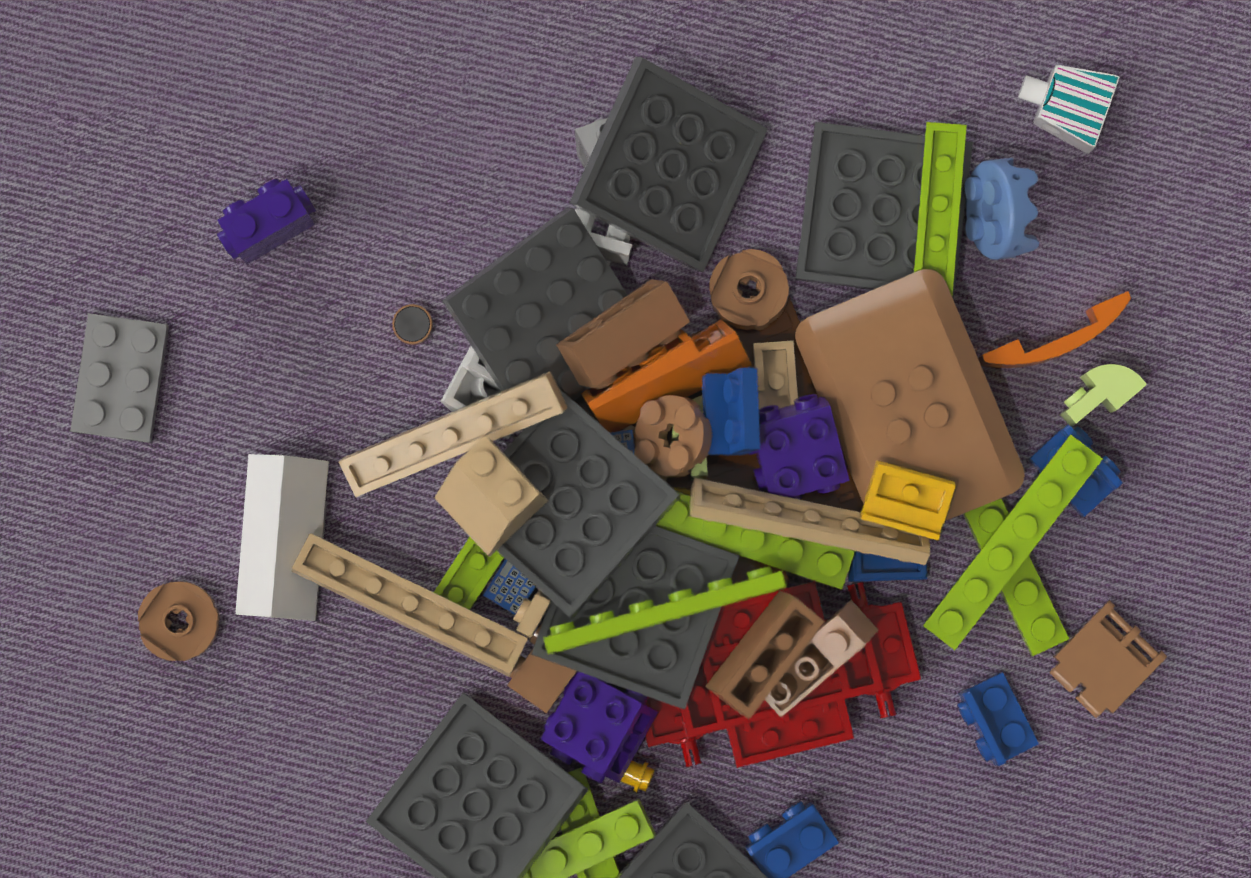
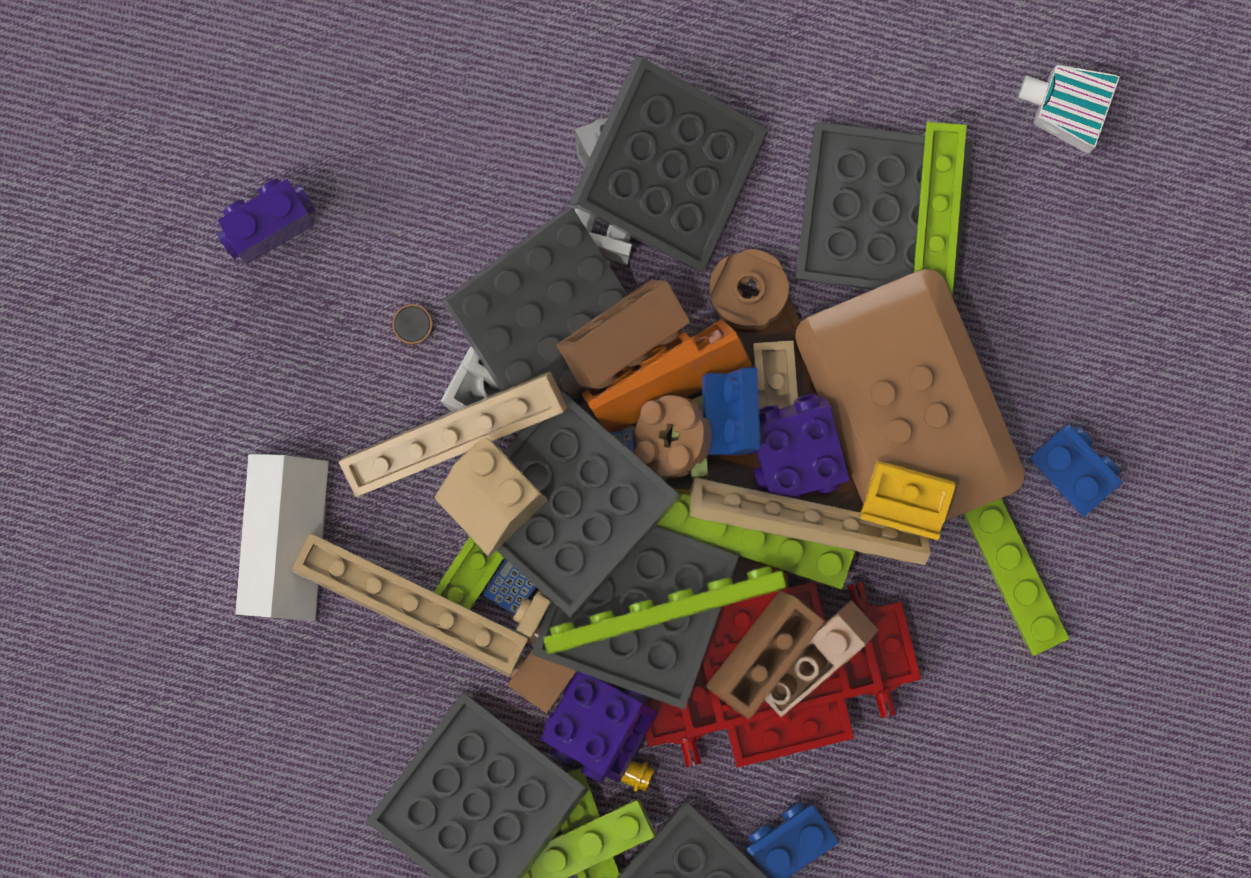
(119, 378): light grey plate -> none
(155, 625): medium nougat plate -> none
(879, 568): blue tile -> none
(997, 719): blue bracket -> none
(1000, 209): medium blue plate -> none
(1012, 542): lime plate -> none
(1013, 355): orange slope -> none
(1105, 662): medium nougat plate -> none
(1107, 385): yellowish green brick -> none

